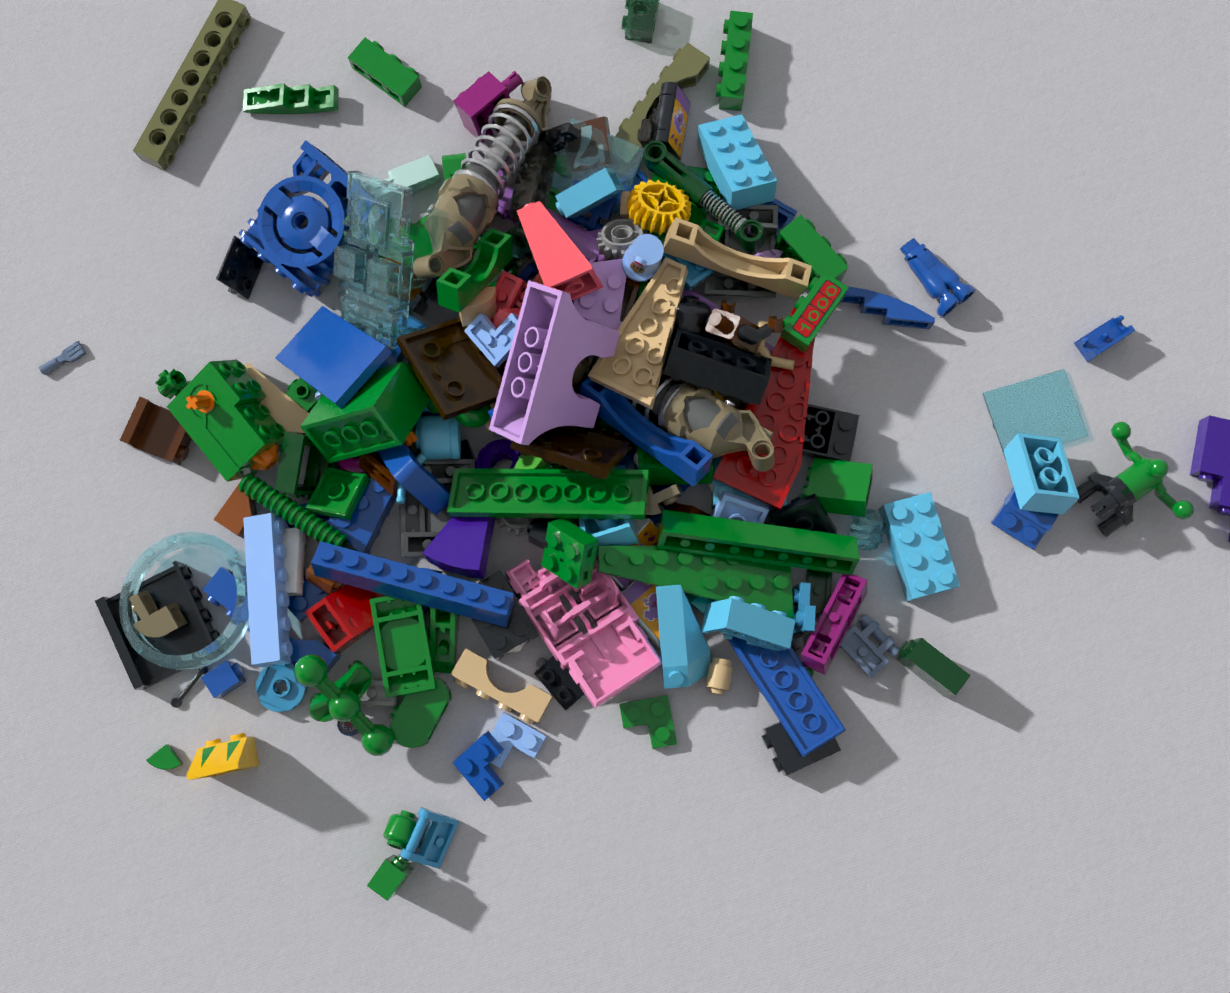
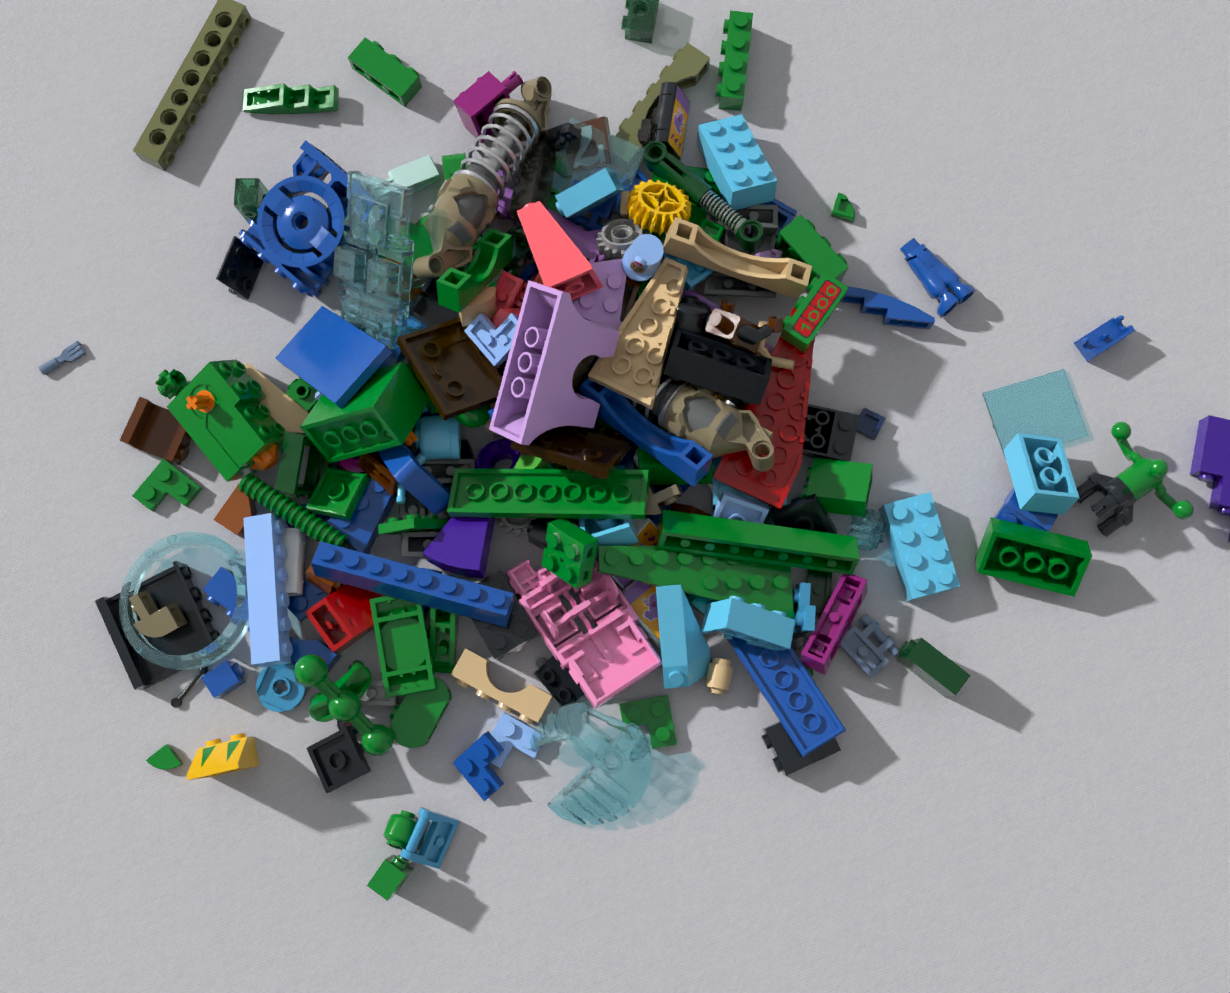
(163, 481): none -> green plate
(249, 196): none -> clear green brick
(338, 759): none -> black hinge
(412, 523): none -> green plate
(600, 787): none -> clear light blue piece
(843, 209): none -> green tile
(869, 423): none -> dark blue tile
(1033, 557): none -> green brick

